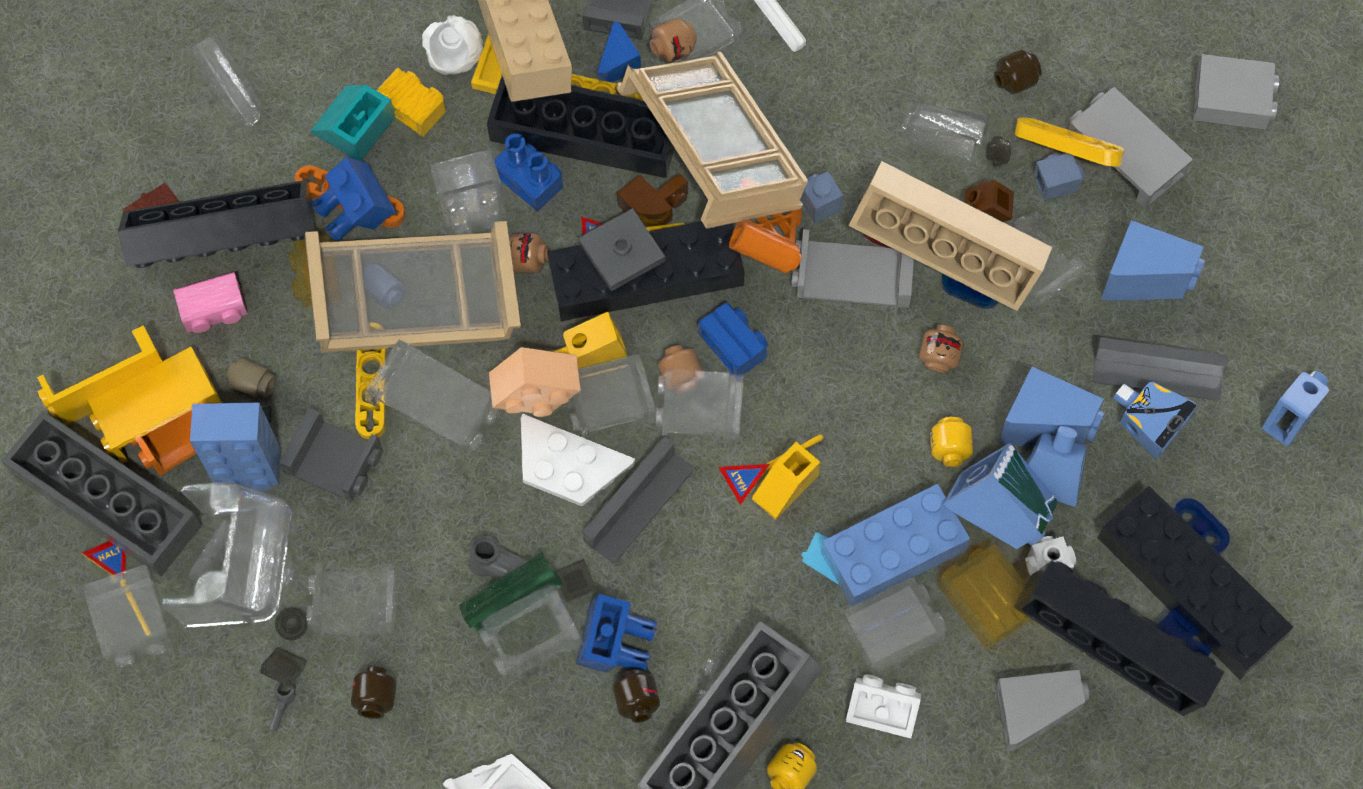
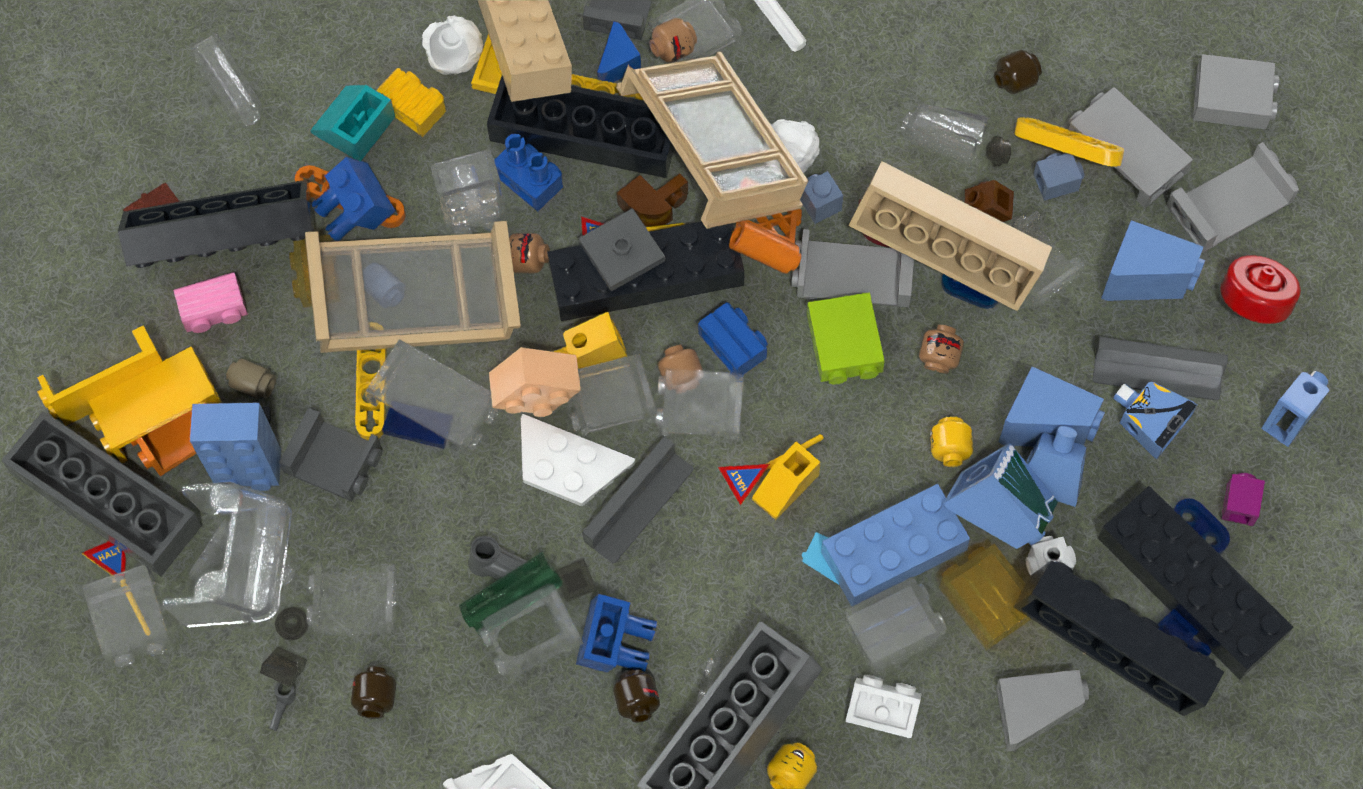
(405, 428): none -> clear blue plate
(799, 140): none -> white hair
(845, 338): none -> lime brick
(1234, 199): none -> light grey panel
(1243, 499): none -> magenta brick
(1260, 289): none -> red wheel

